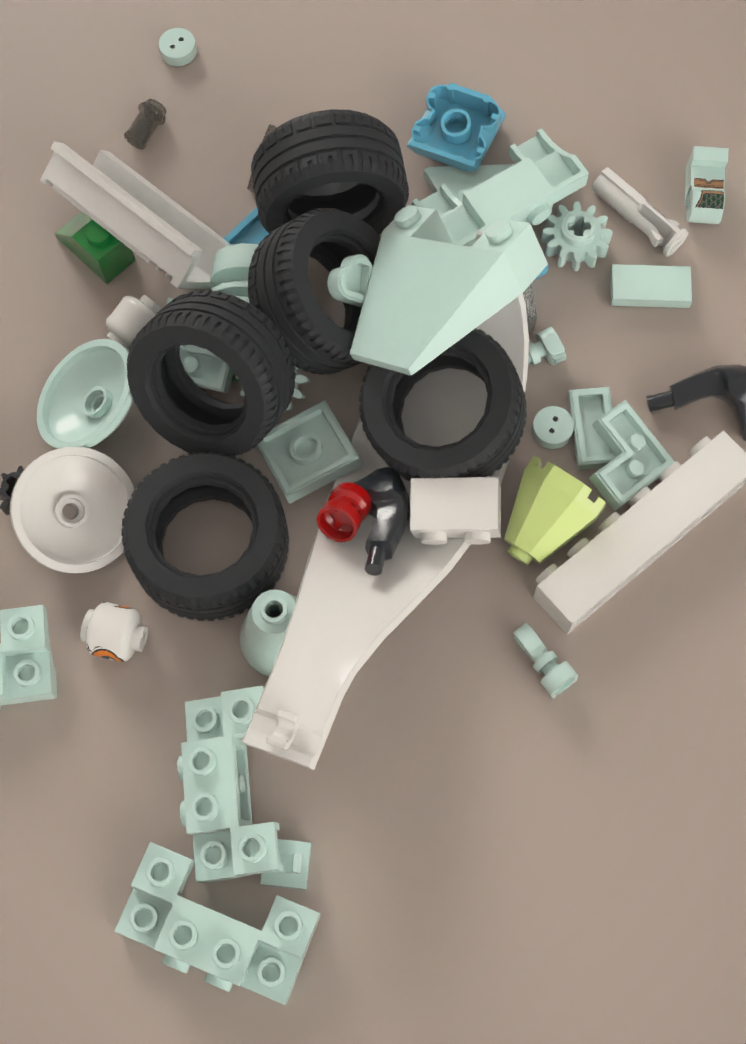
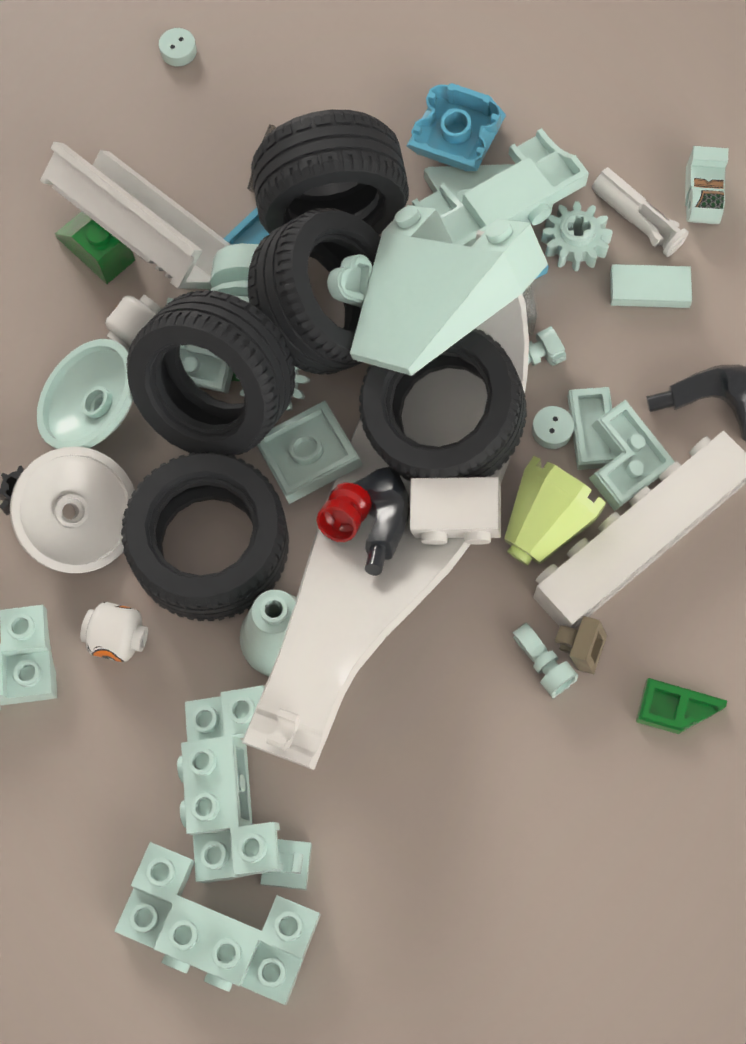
(149, 117): clear smoke pin -> none
(583, 644): none -> dark tan tile
(675, 707): none -> green tile

